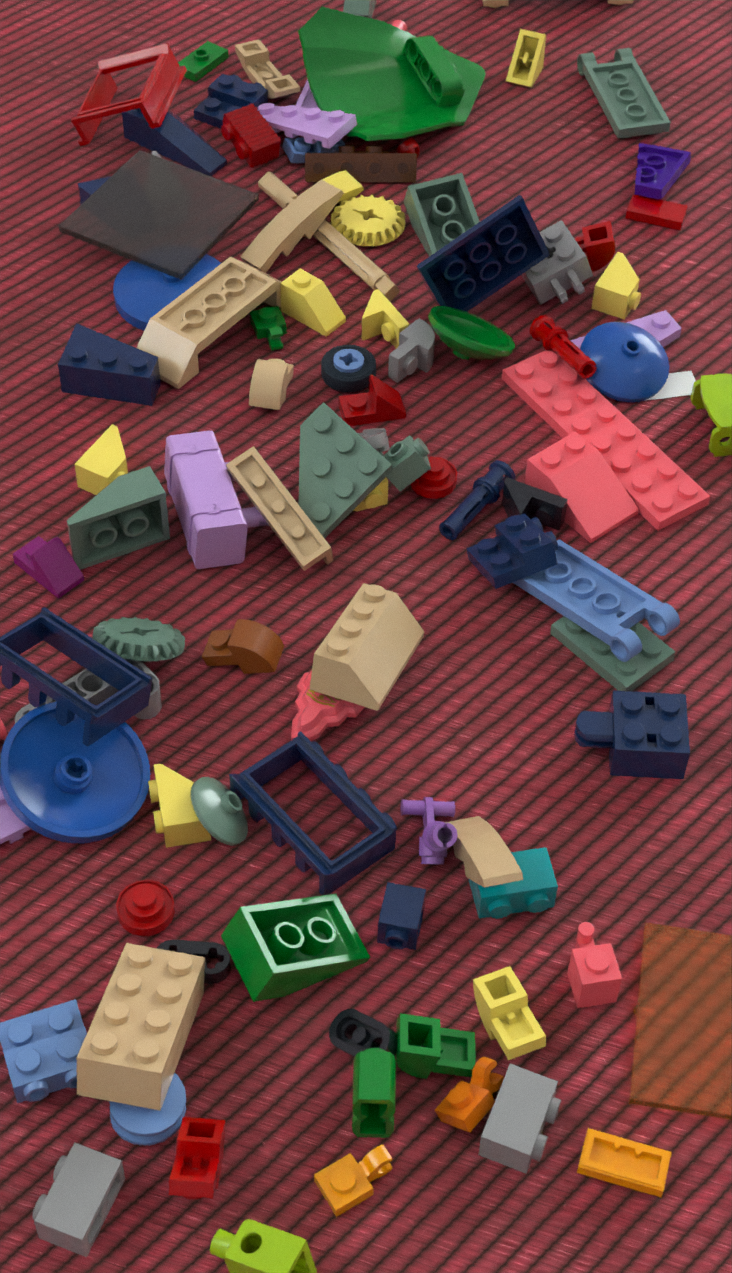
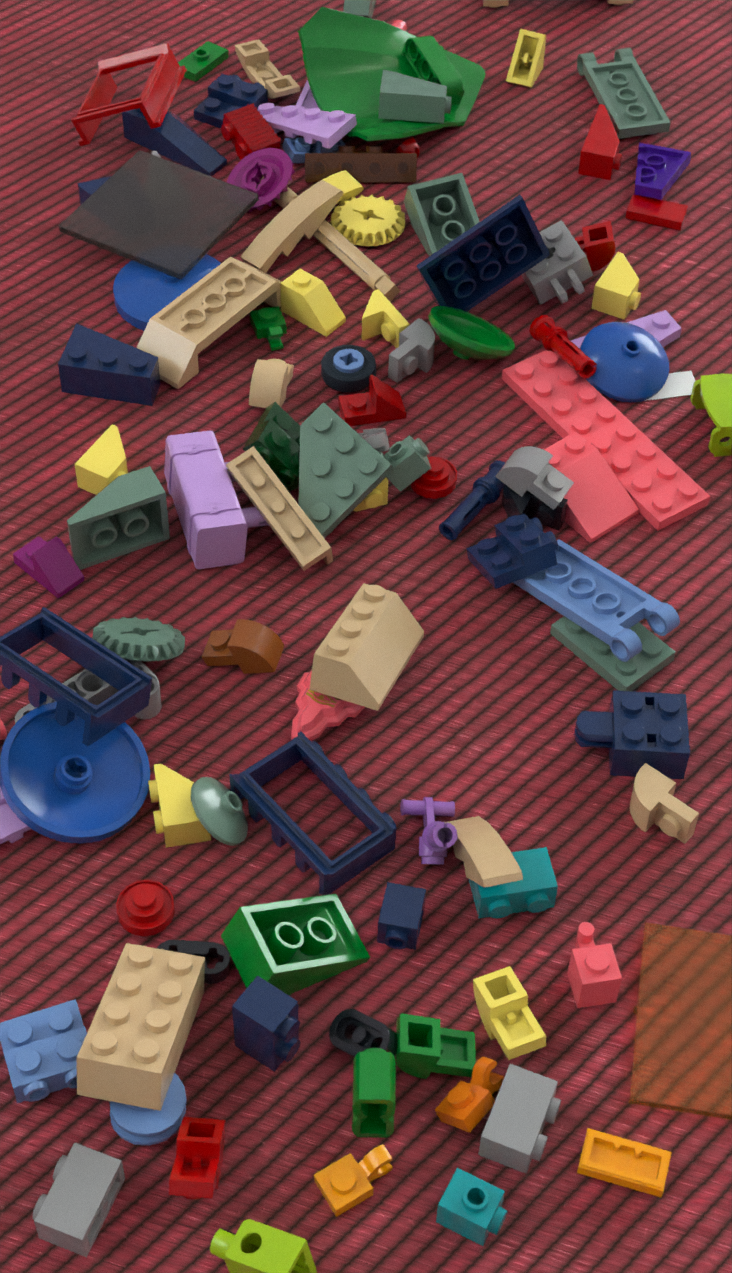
(266, 1024): none -> dark blue brick
(273, 165): none -> magenta gear
(278, 443): none -> dark green plate
(412, 99): none -> sand green slope
(471, 1207): none -> teal brick
(530, 471): none -> light grey brick
(600, 150): none -> red slope
(654, 804): none -> tan brick

